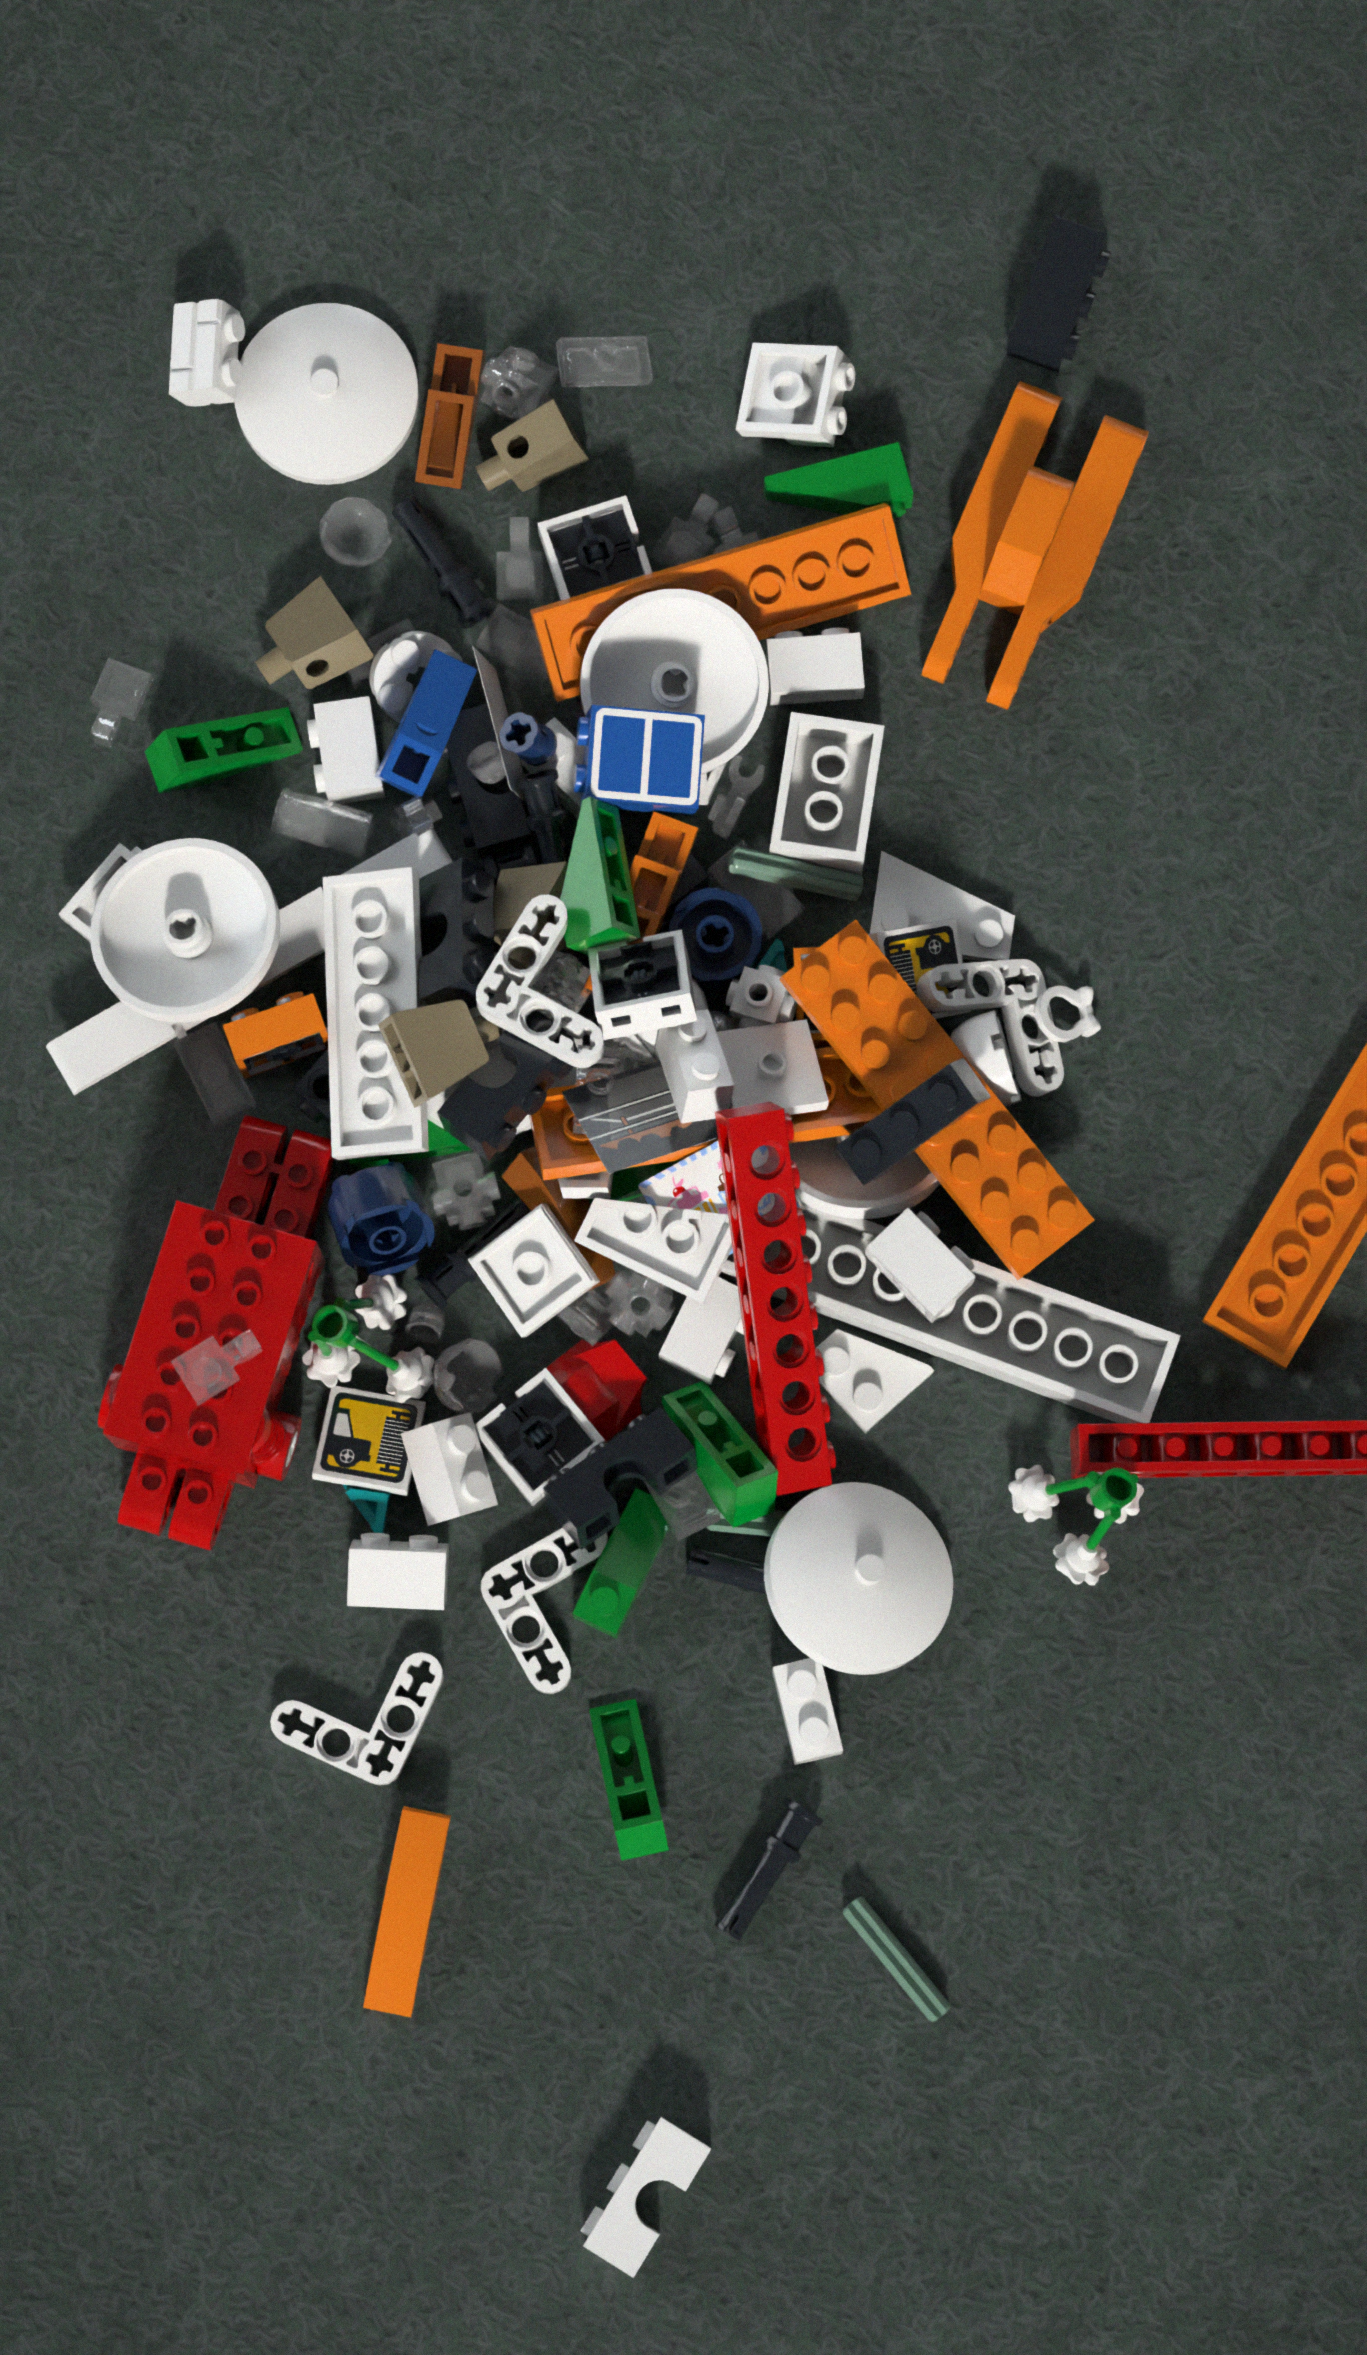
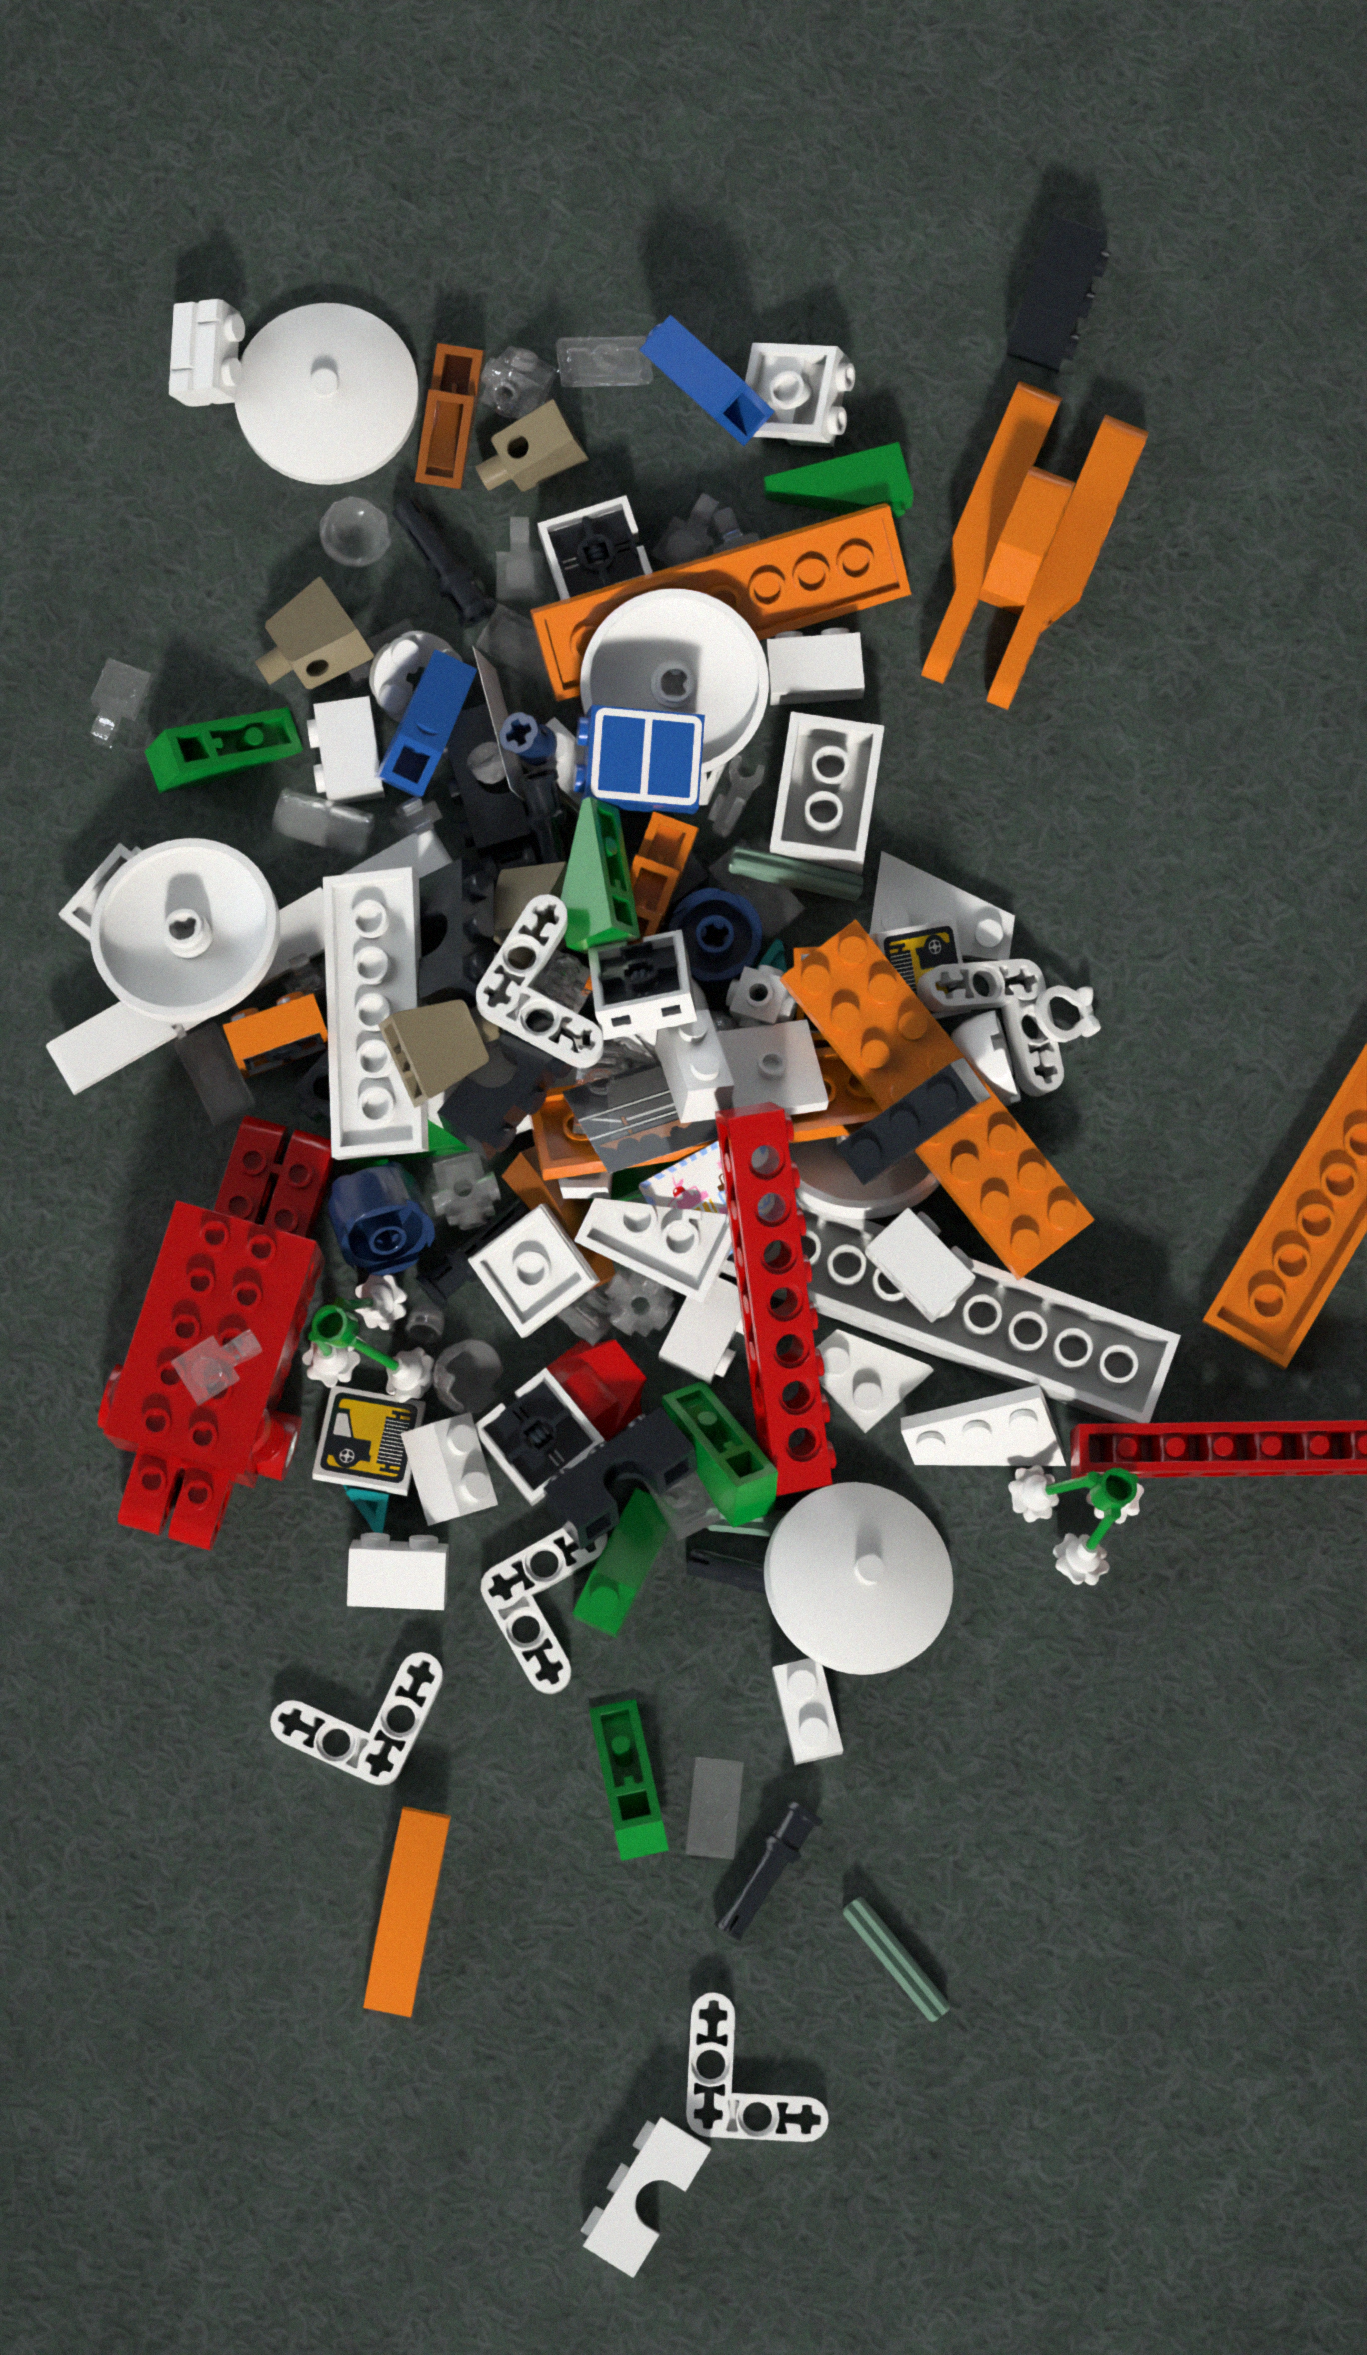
(306, 977): none -> clear plate
(706, 380): none -> blue brick
(714, 1808): none -> clear plate
(735, 2103): none -> white beam
(988, 1431): none -> white wing

